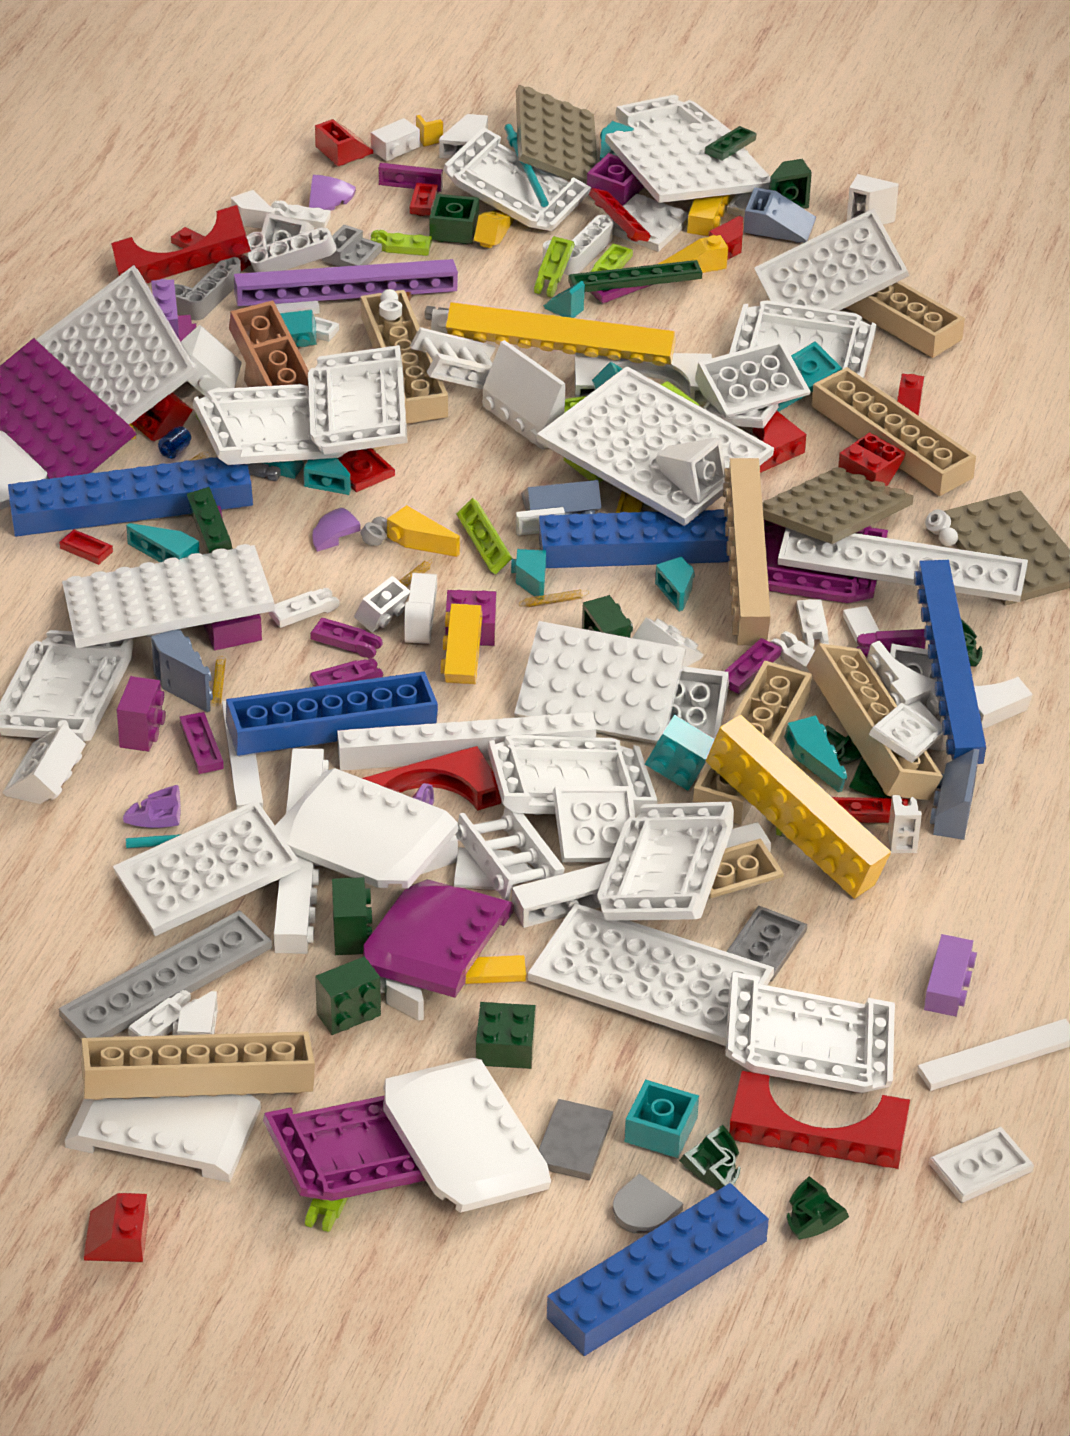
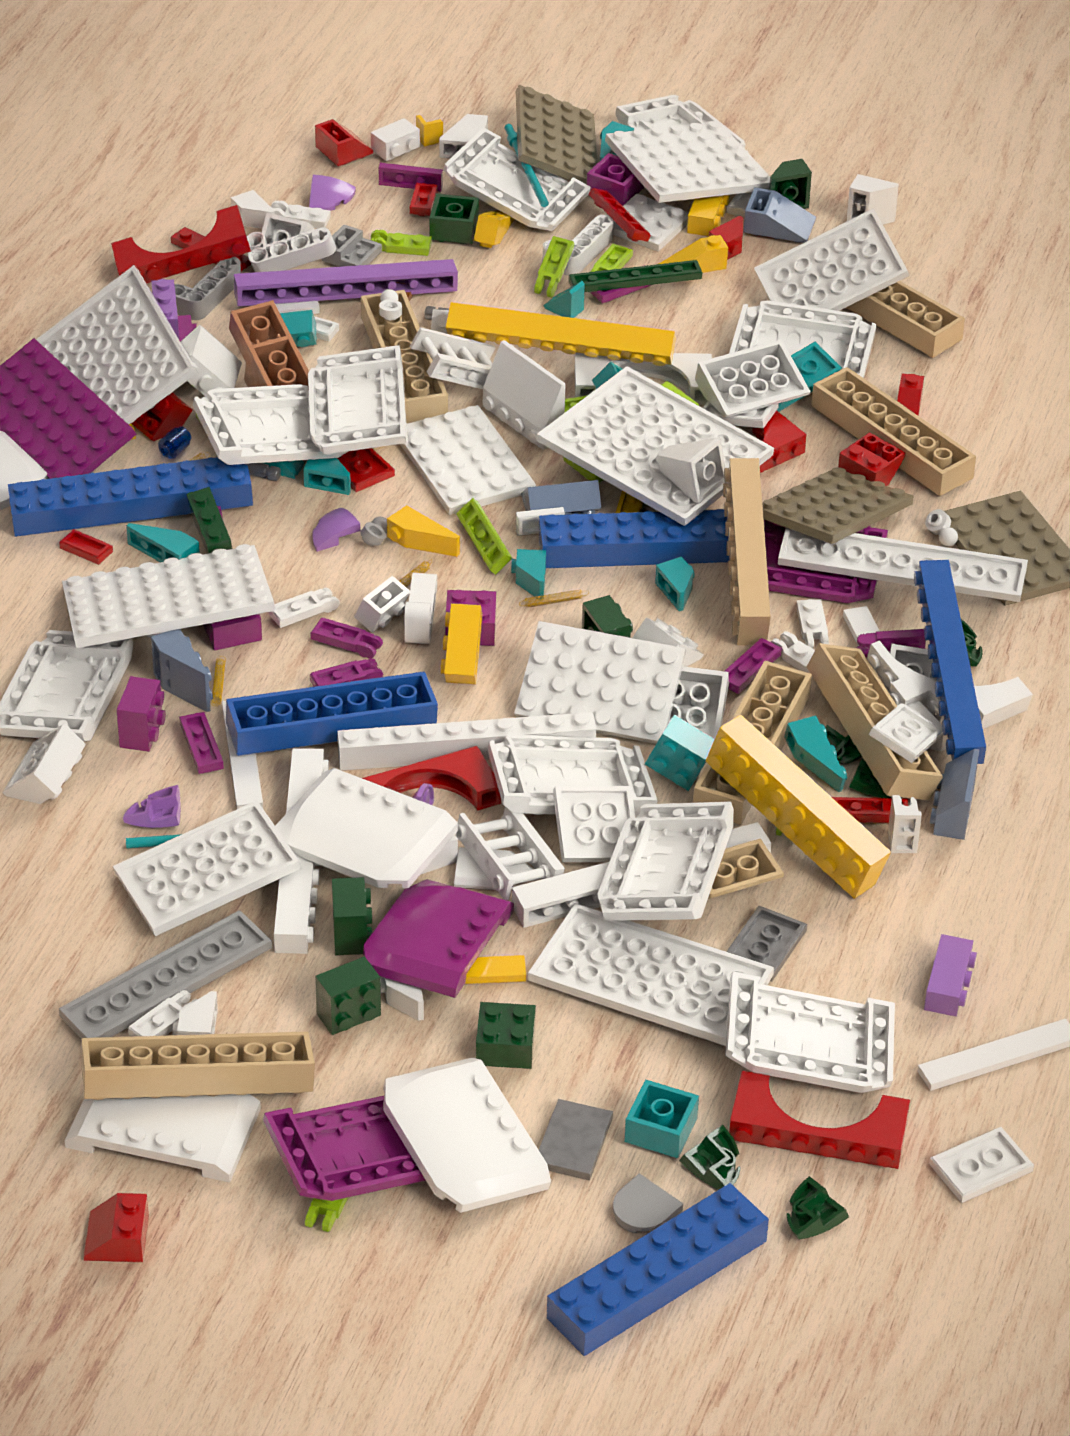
(465, 459): none -> white plate
(730, 143): dark green tile -> none

